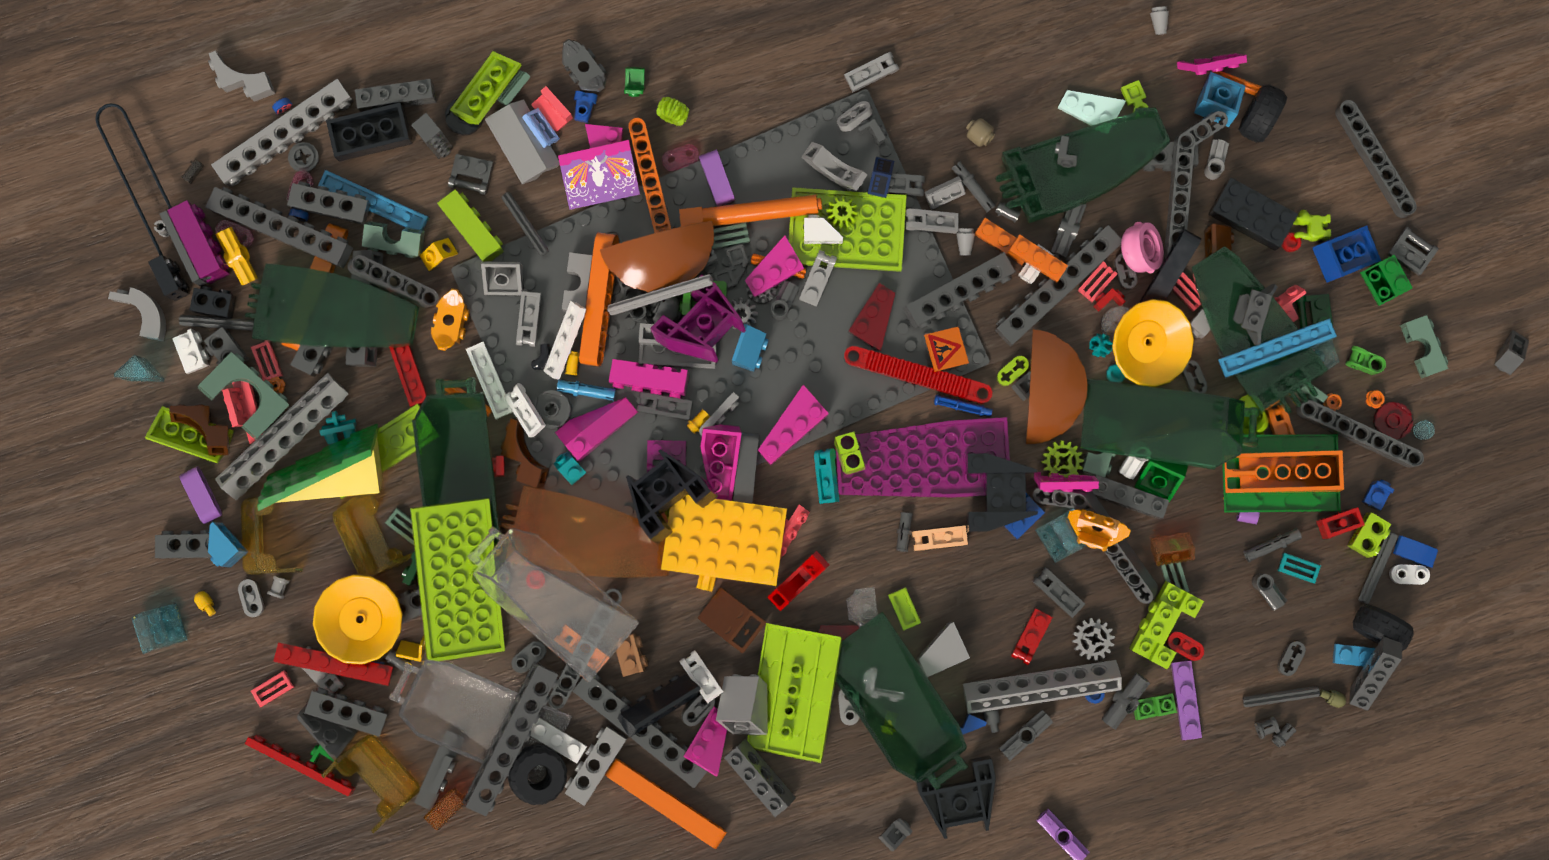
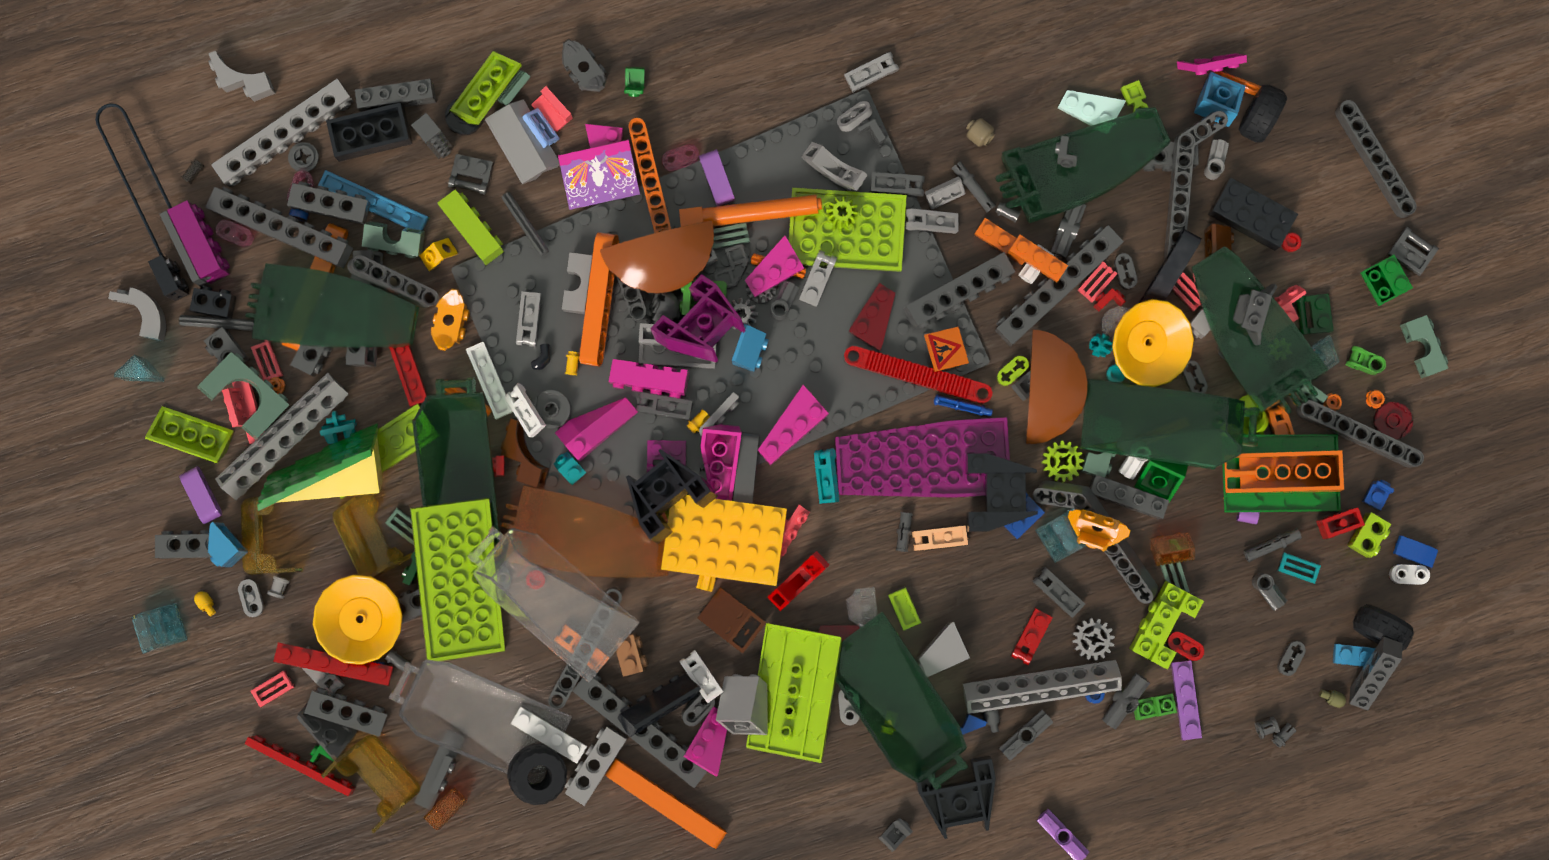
(160, 228): light grey pin -> none
(190, 351): white bracket -> none
(200, 419): reddish brown arch -> none
(236, 256): yellow piece -> none
(282, 105): blue tile -> none
(411, 650): yellow bracket -> none
(500, 745): dark grey brick -> none
(502, 278): light grey slope -> none
(528, 656): dark grey plate -> none
(564, 340): white plate -> none
(577, 388): dark azure pin -> none
(584, 101): blue plate -> none
(660, 294): light grey axle -> none
(672, 111): lime gear -> none
(760, 777): dark grey brick -> none
(819, 231): white slope -> none
(846, 452): lime piece -> none
(870, 681): clear bracket -> none
(881, 177): slope -> none
(965, 240): light grey cone -> none
(1059, 482): dark pink wing -> none
(1142, 248): bright pink piece -> none
(1160, 19): light grey cone -> none
(1277, 348): dark azure tile -> none
(1281, 696): dark grey axle -> none
(1314, 226): lime animal -> none
(1346, 254): blue slope -> none
(1377, 568): dark grey axle -> none
(1424, 430): clear light blue tile -> none
(1511, 353): dark grey slope -> none

